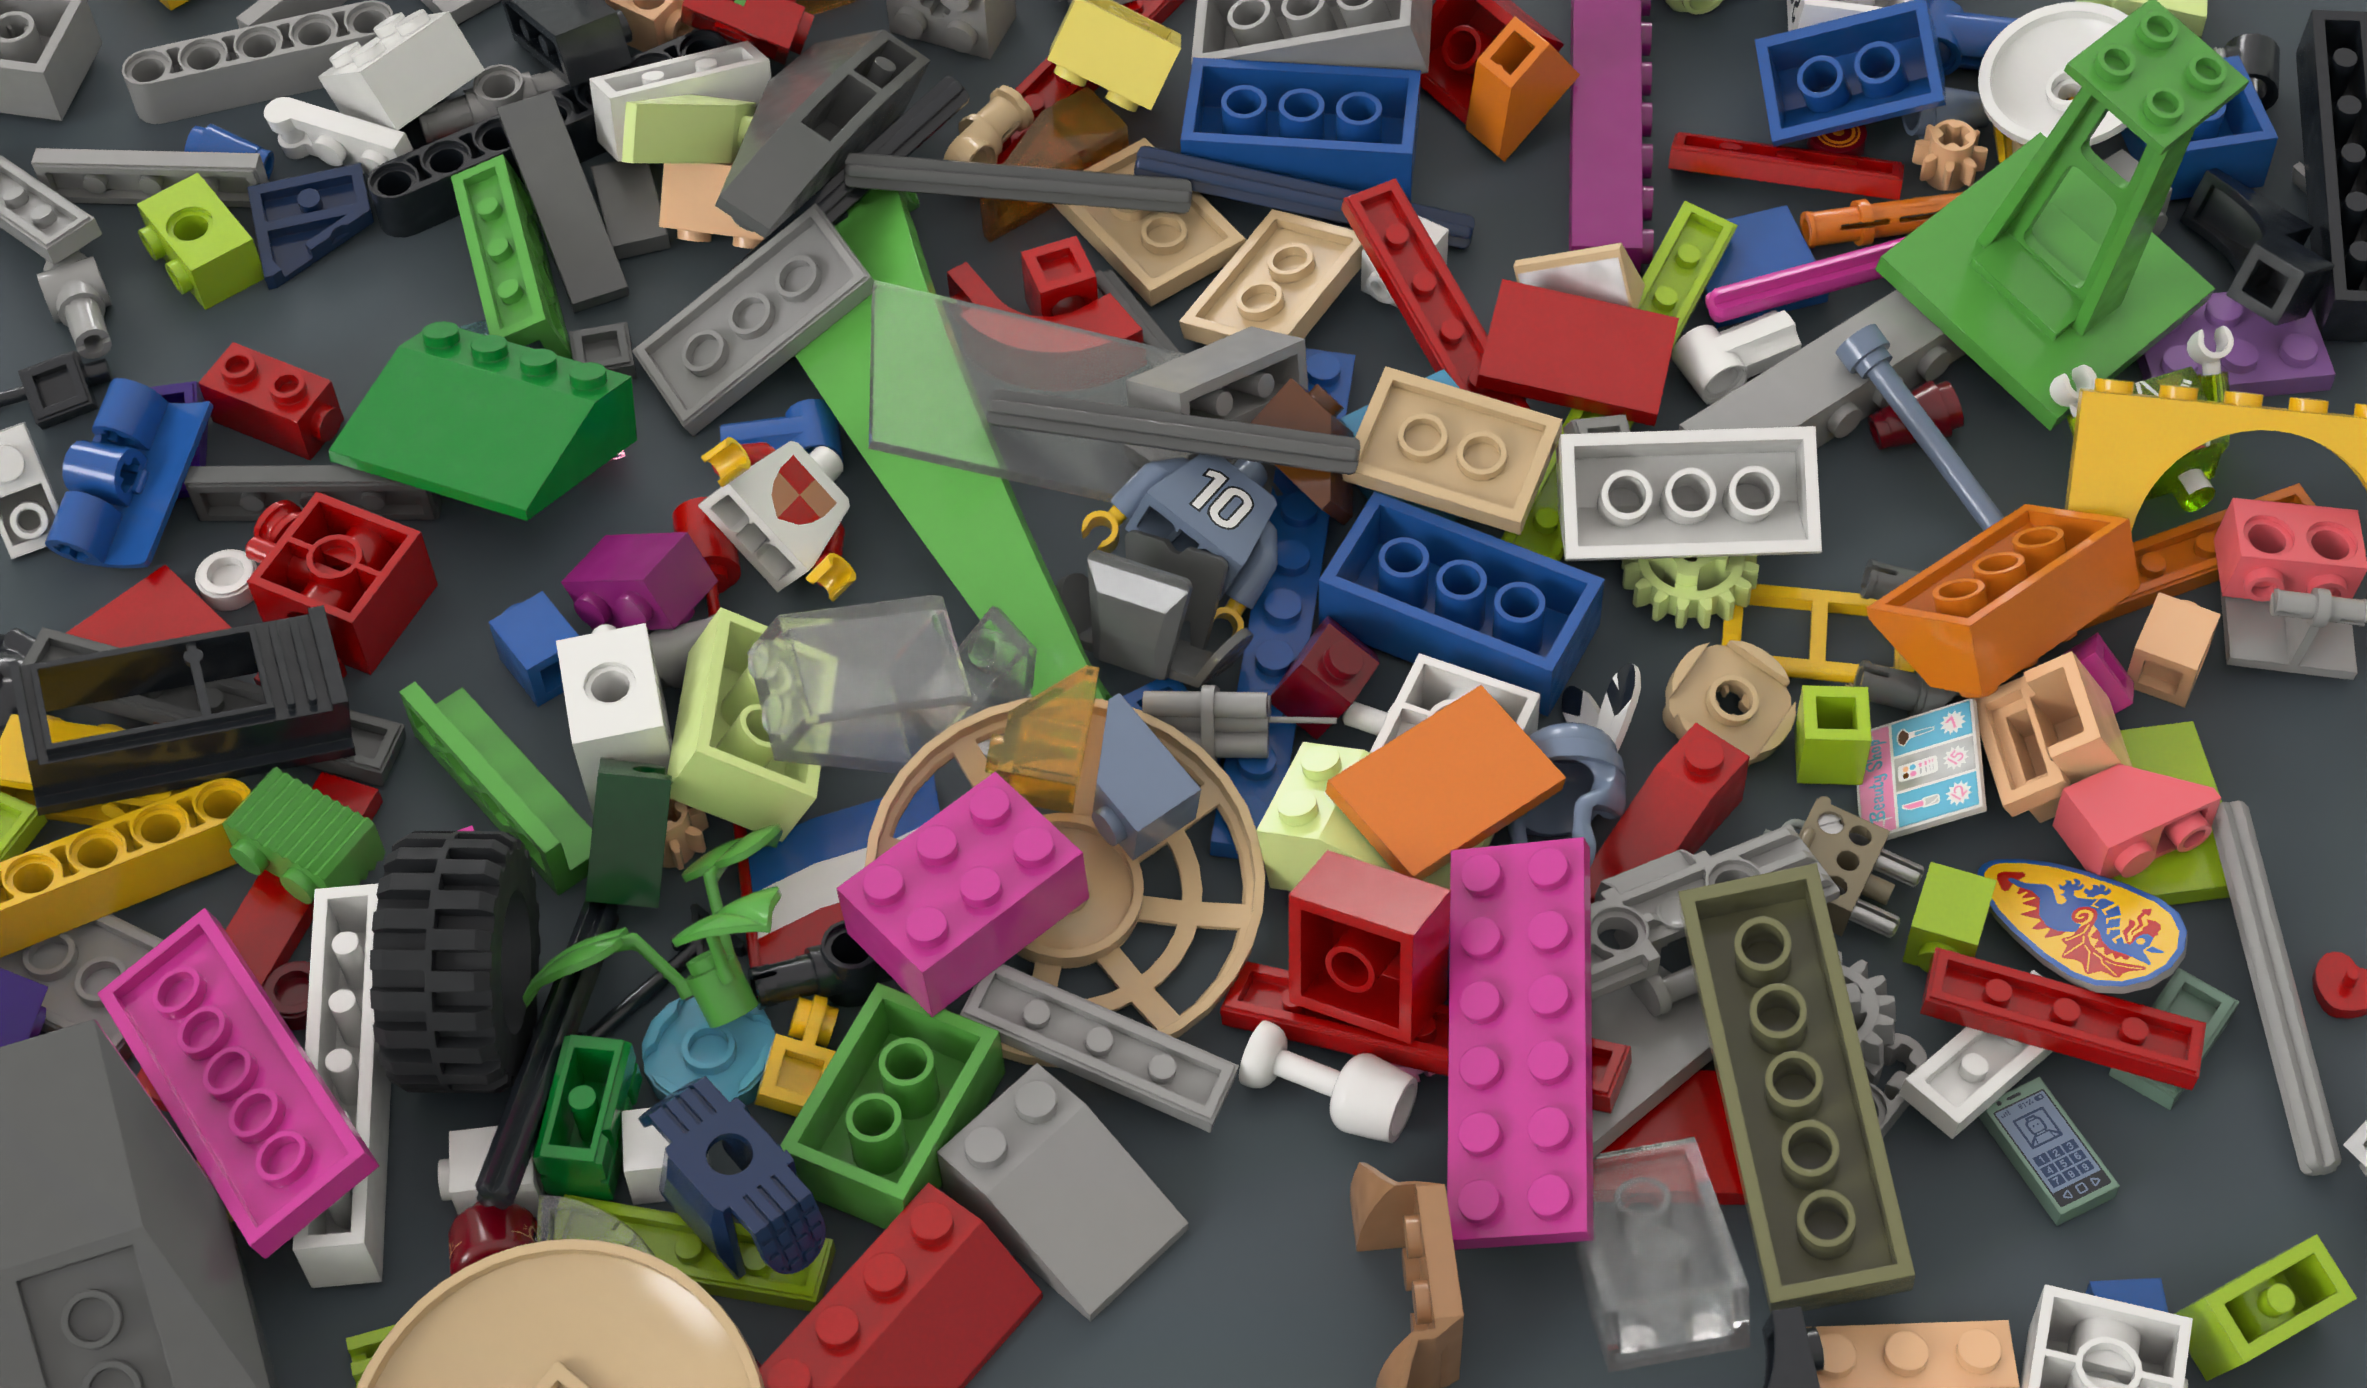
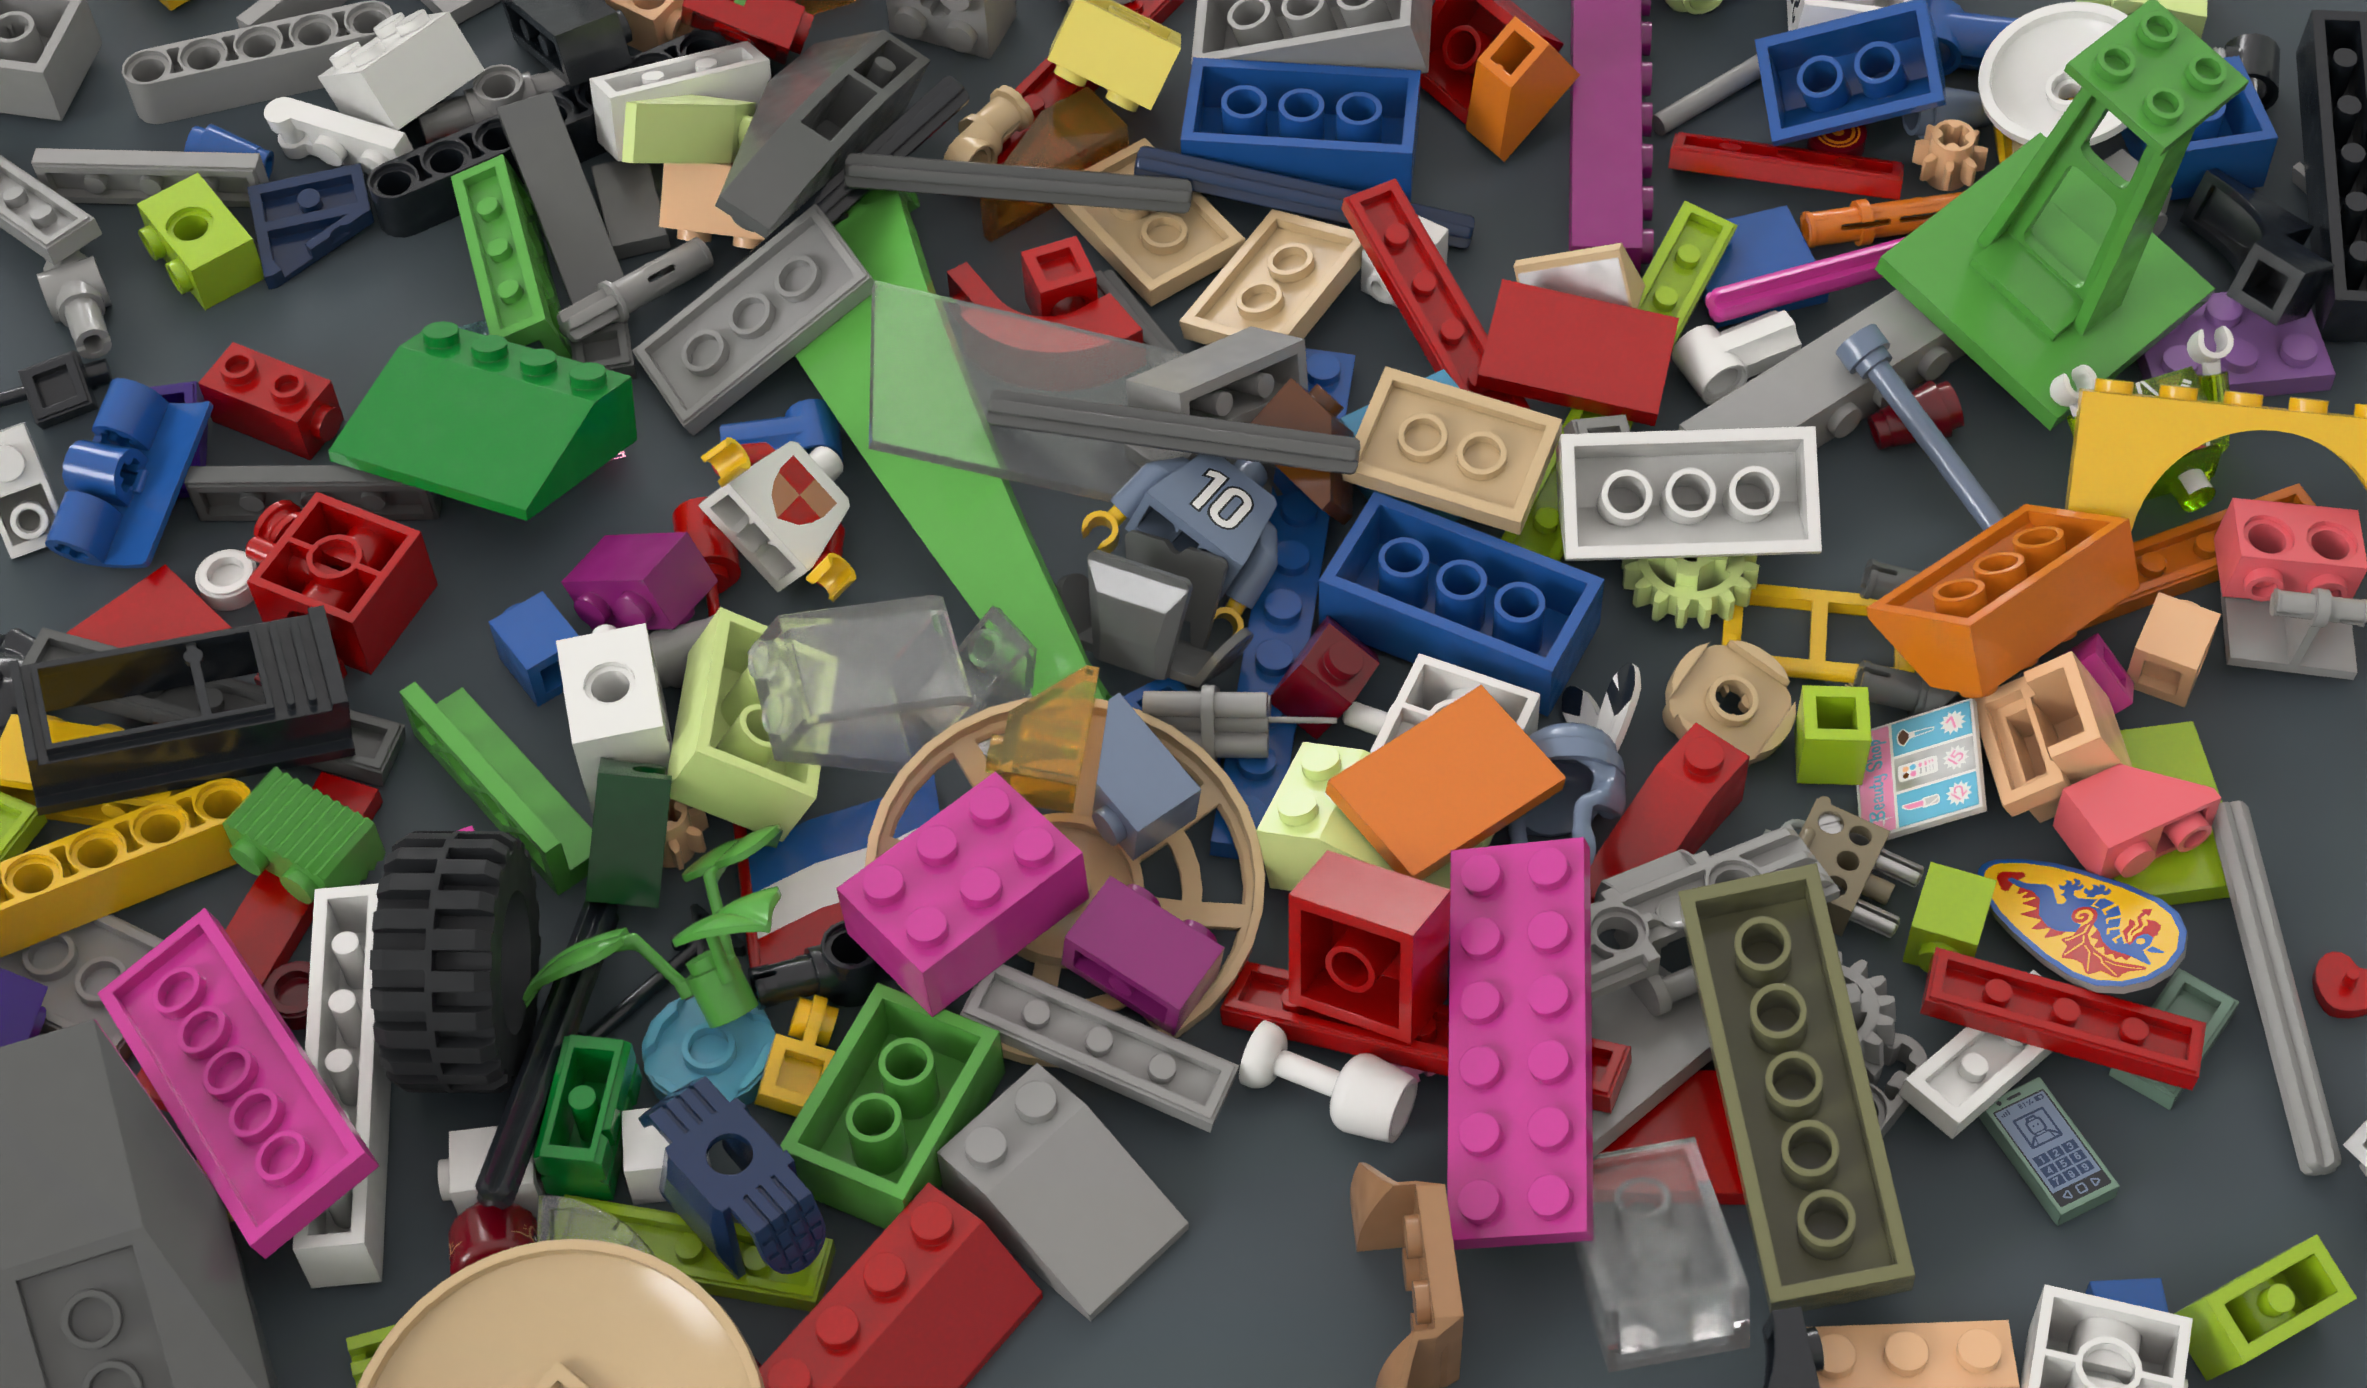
(617, 299): none -> light grey axle
(1143, 954): none -> magenta brick
(1706, 96): none -> light grey bar

